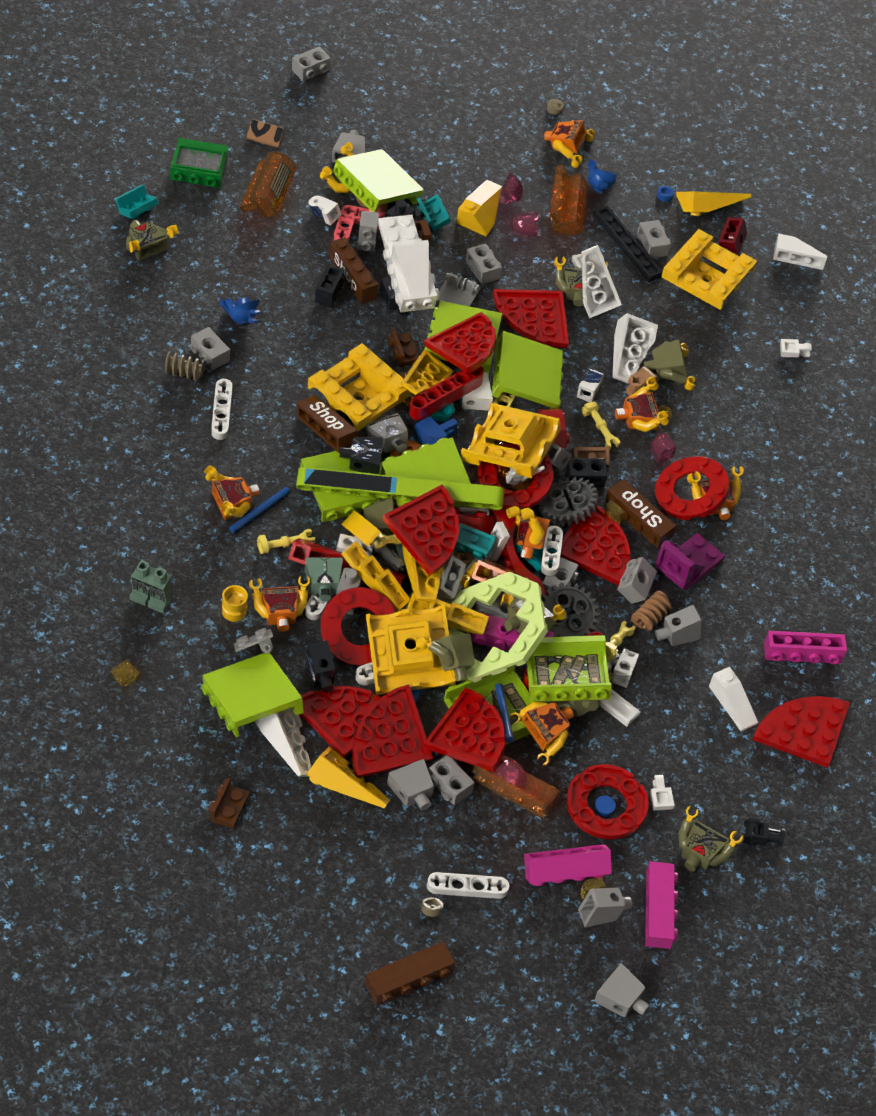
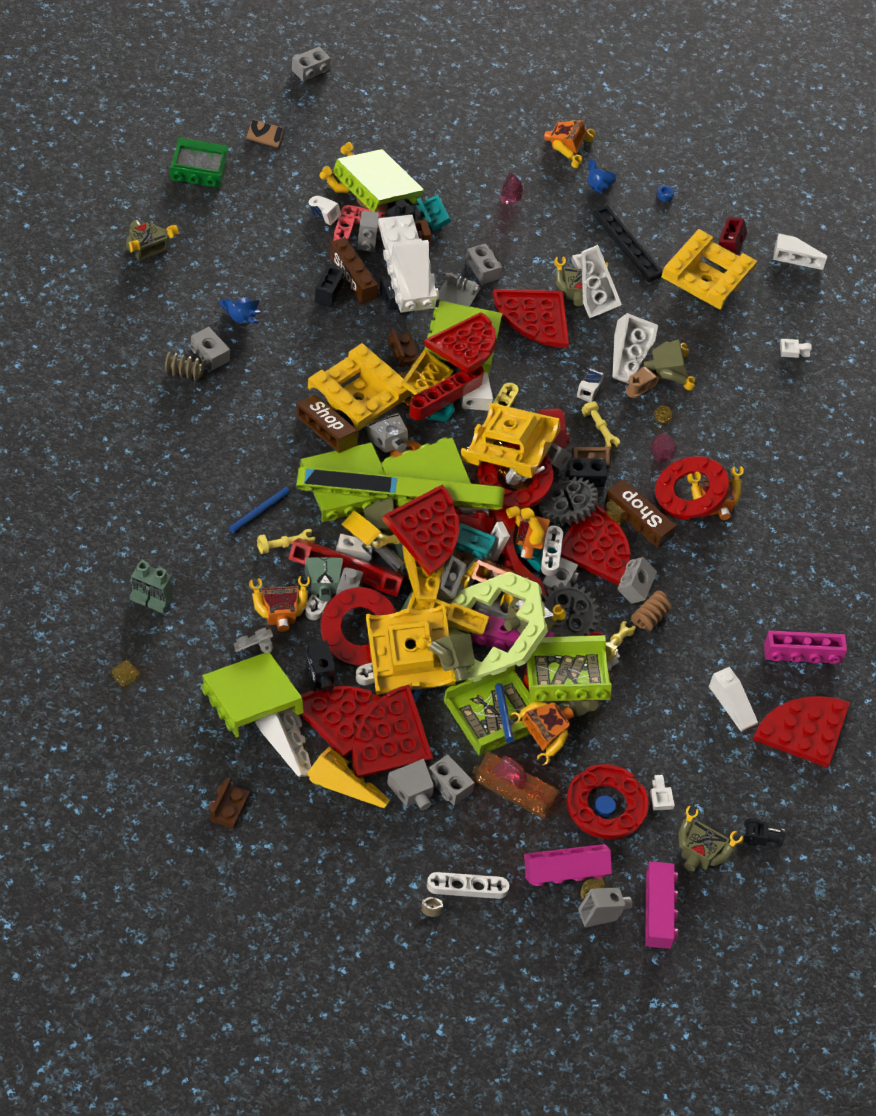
(135, 202): teal bracket -> none
(221, 409): white beam -> none
(231, 493): torso -> none
(234, 603): yellow wheel -> none
(269, 184): clear orange brick -> none
(354, 138): light grey torso -> none
(364, 454): black torso -> none
(374, 575): yellow slope -> none
(410, 973): reddish brown brick -> none
(429, 432): blue brick -> none
(470, 732): red plate -> none
(480, 208): yellow wedge -> none
(525, 223): clear pink brick -> none
(528, 370): lime panel -> none
(555, 106): dark tan tile -> none
(568, 202): clear orange brick -> none
(620, 709): white tile -> none
(622, 993): light grey torso -> none
(624, 668): white leg -> none
(641, 409): torso -> none
(654, 239): light grey brick -> none
(681, 627): light grey torso -> none
(688, 562): magenta bracket -> none
(707, 201): yellow wedge -> none

